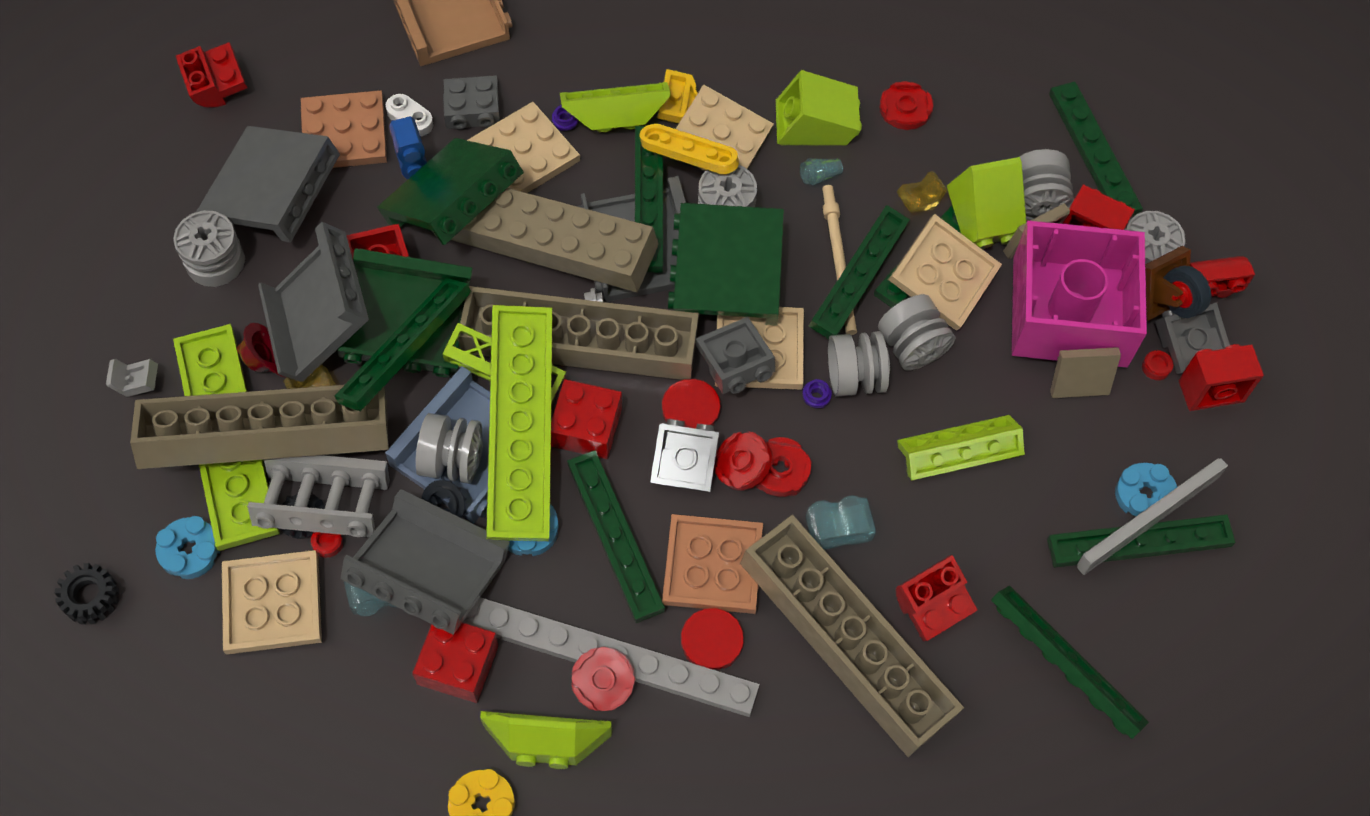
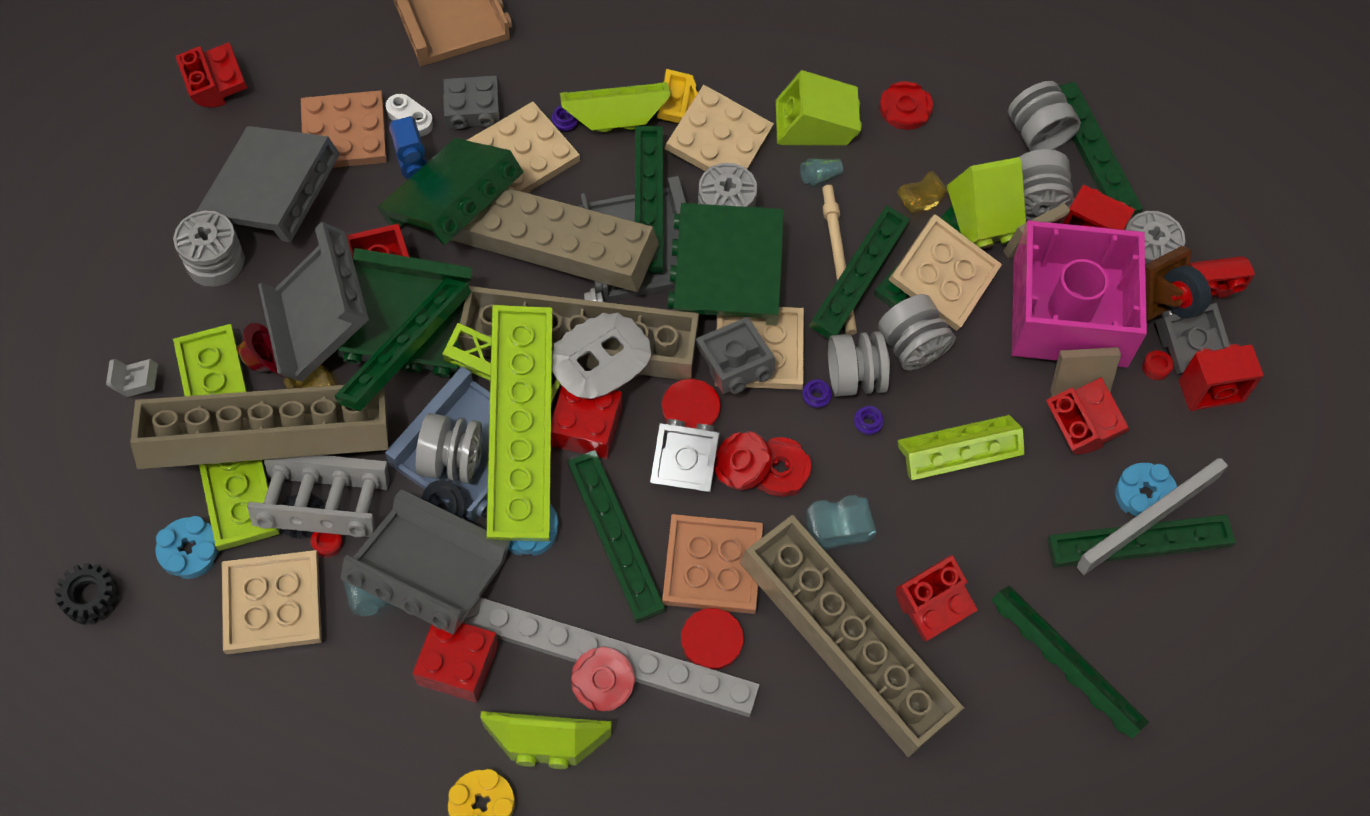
(612, 370): none -> light grey piece
(689, 148): yellow plate -> none
(871, 413): none -> dark purple plate
(1044, 116): none -> light grey wheel
(1088, 416): none -> red brick

